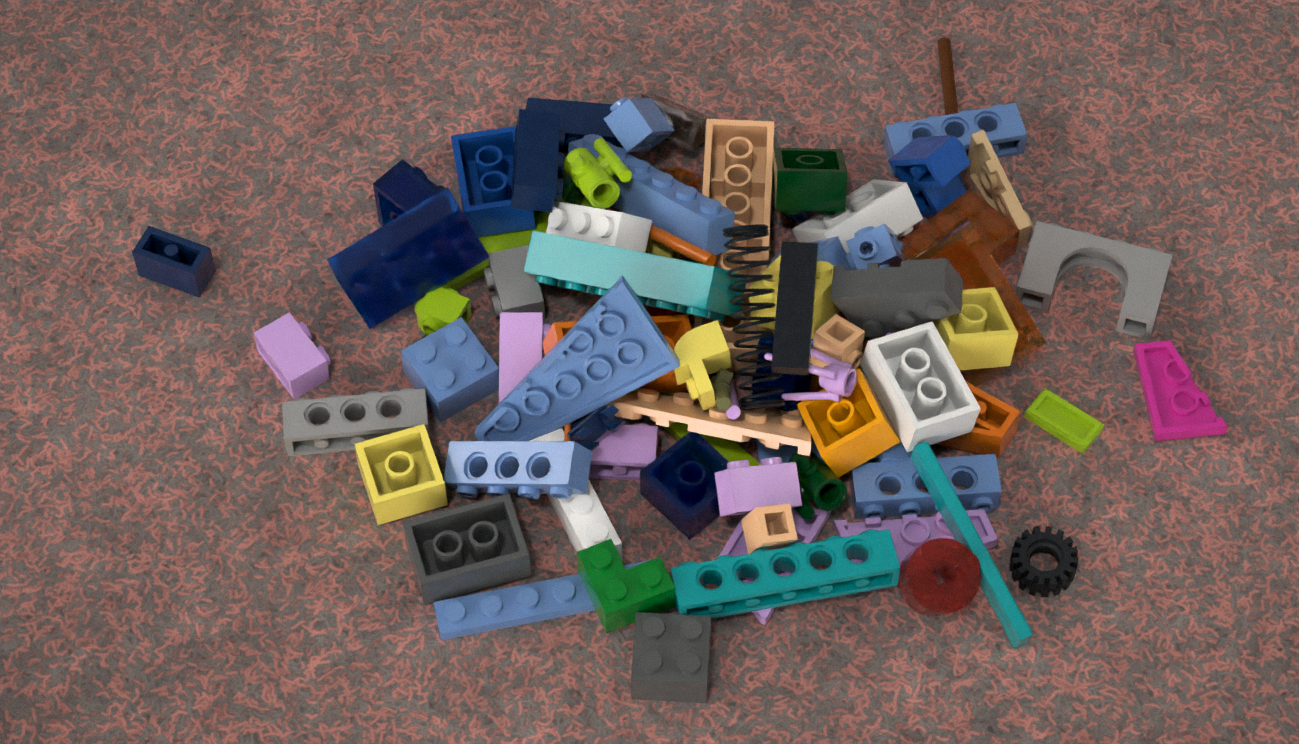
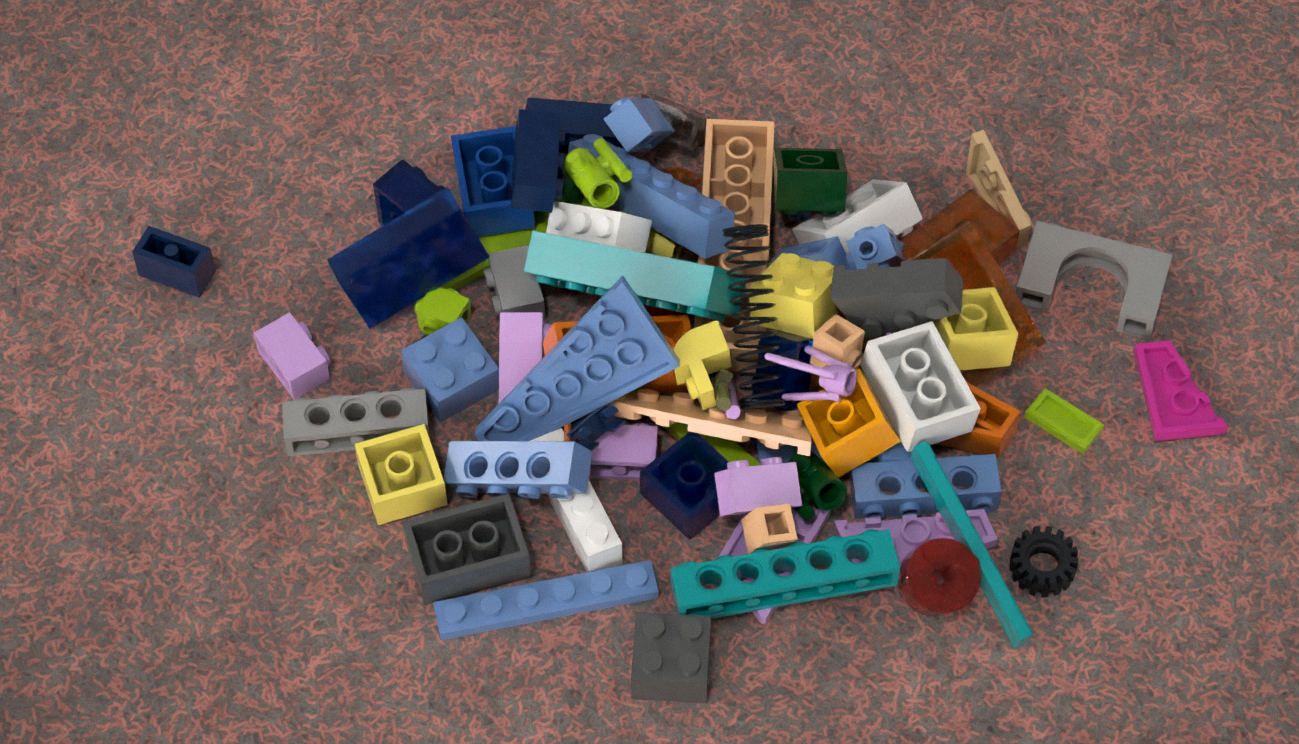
(620, 591): green brick -> none
(681, 246): orange bar -> none
(795, 308): black tile -> none
(932, 171): blue brick -> none
(947, 76): reddish brown bar -> none
(1000, 122): medium blue brick -> none

